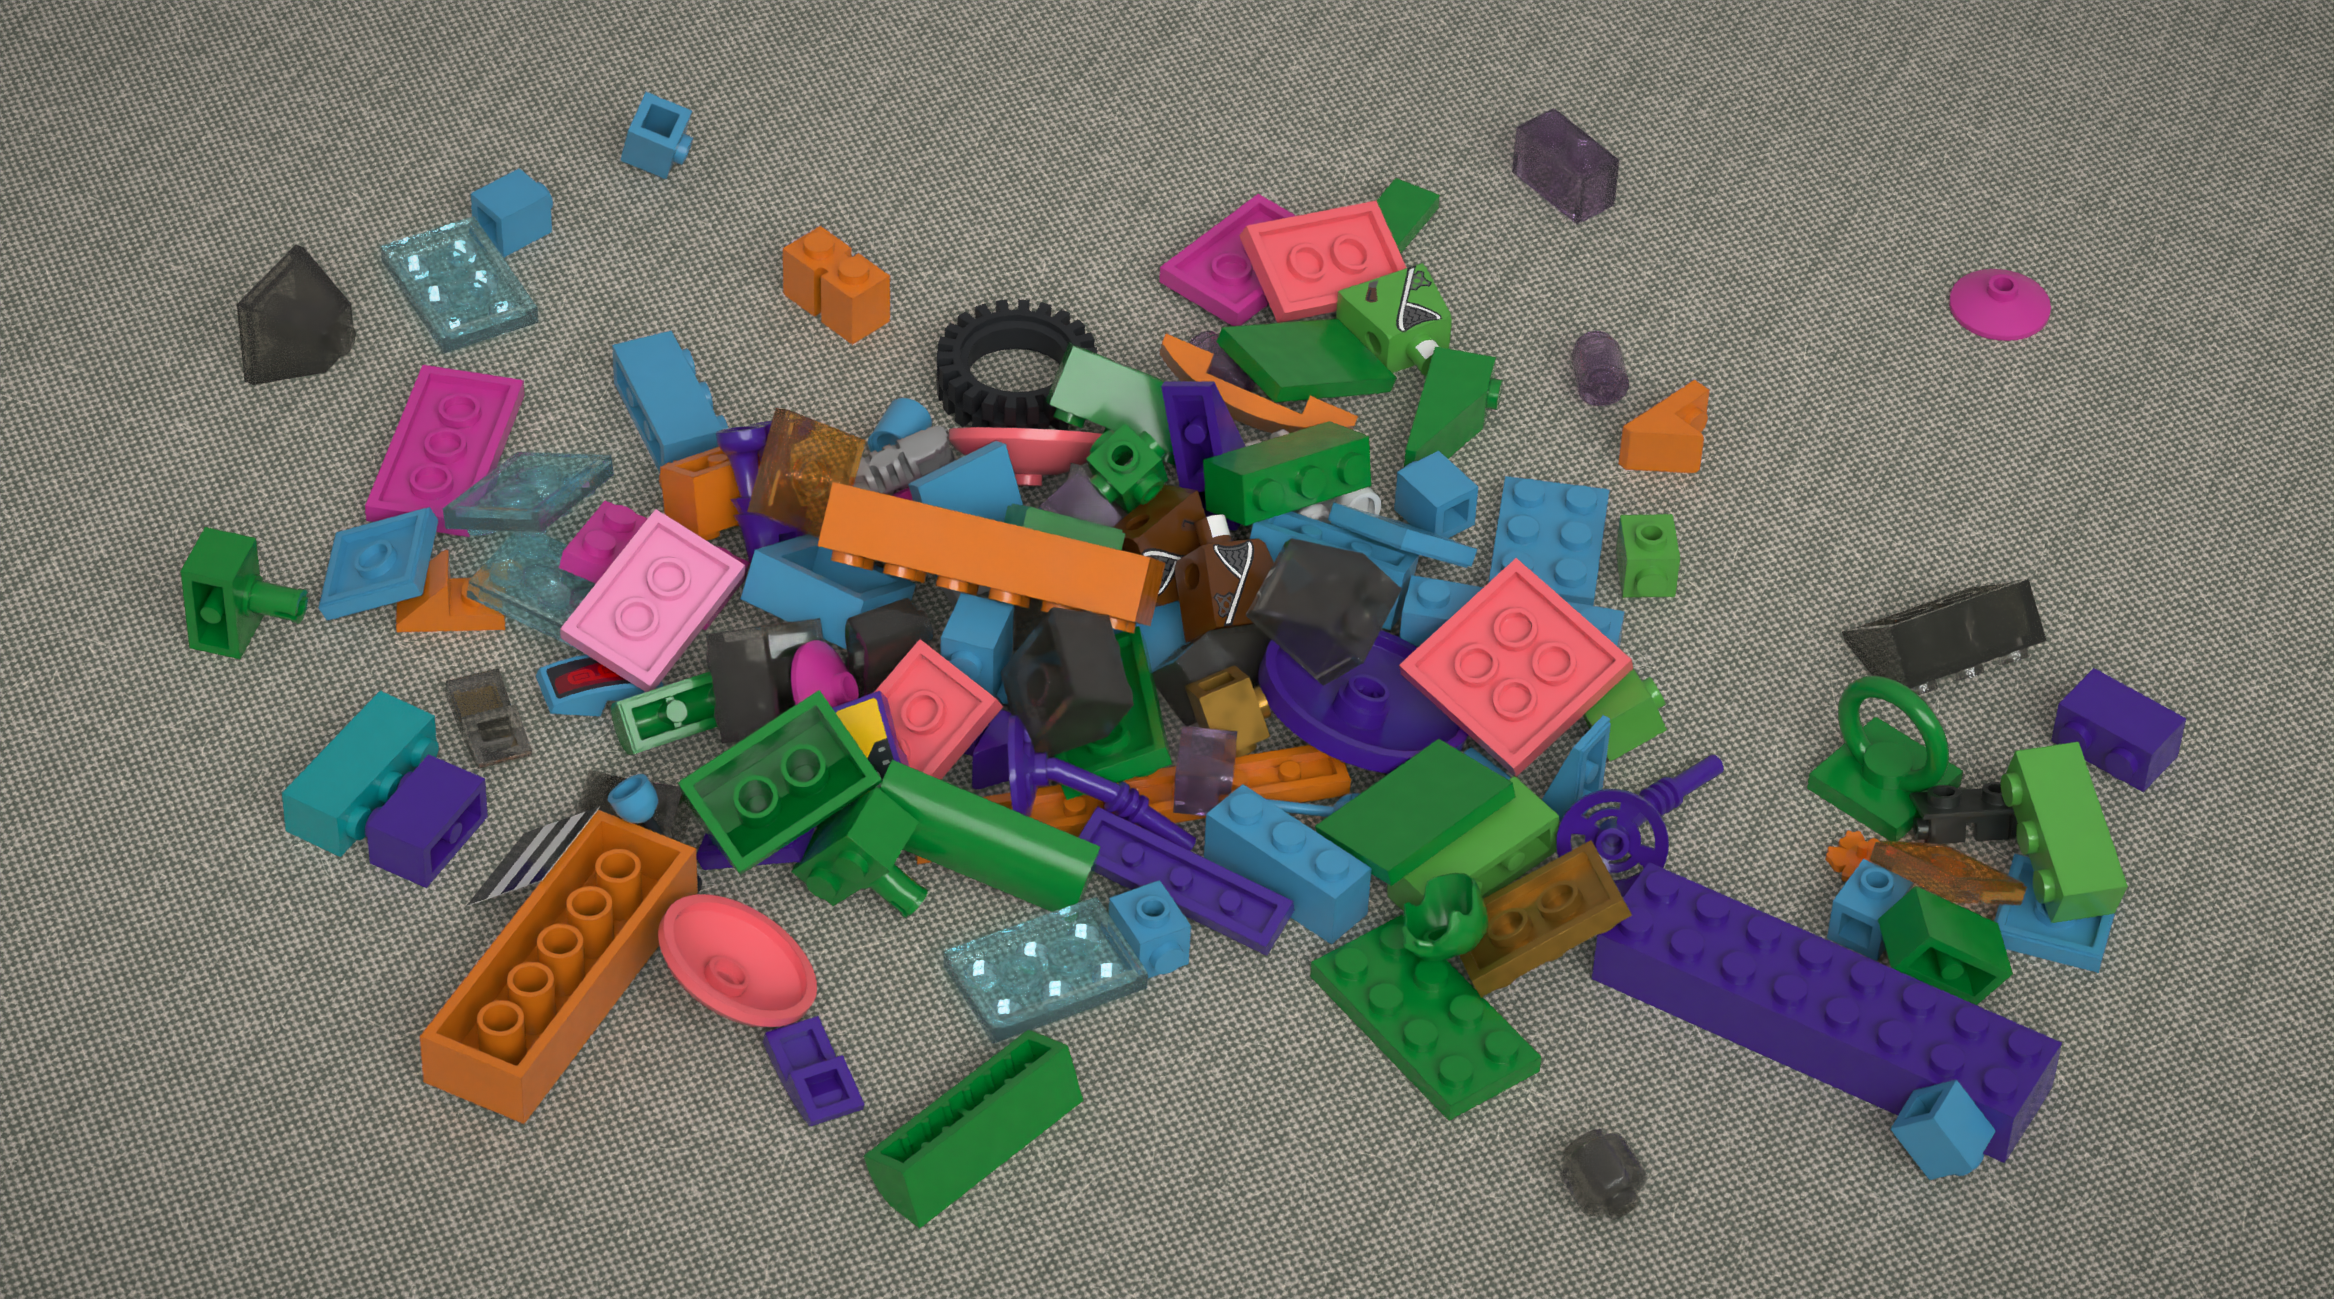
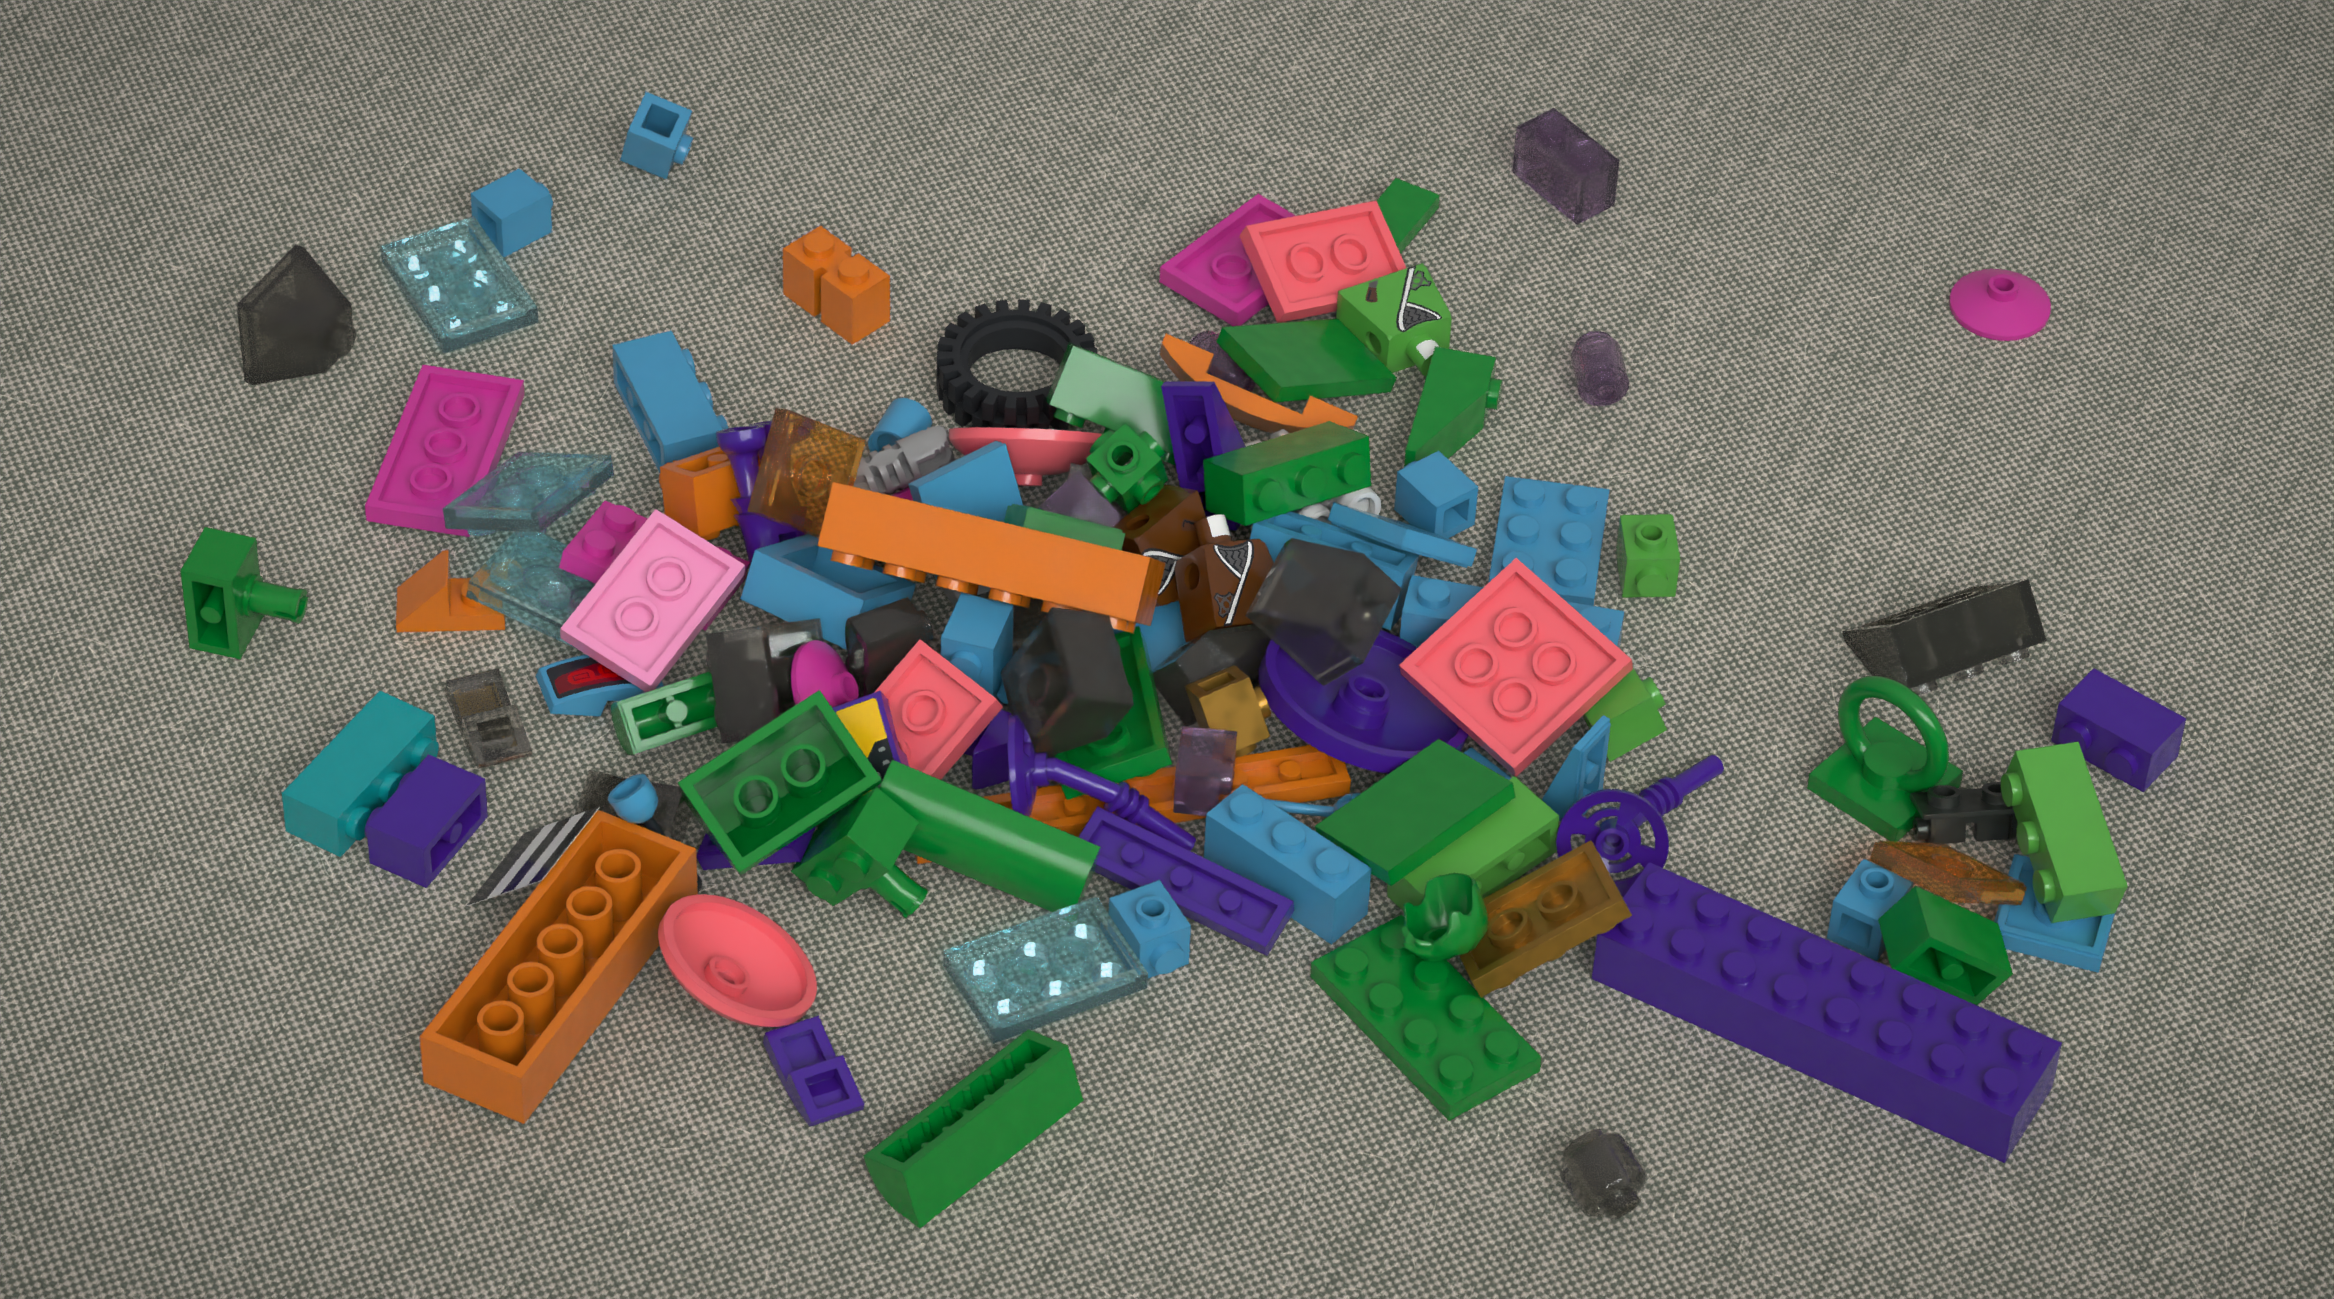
(378, 563): dark azure tile -> none
(1668, 433): orange slope -> none
(1849, 853): orange plant -> none
(1943, 1130): dark azure brick -> none

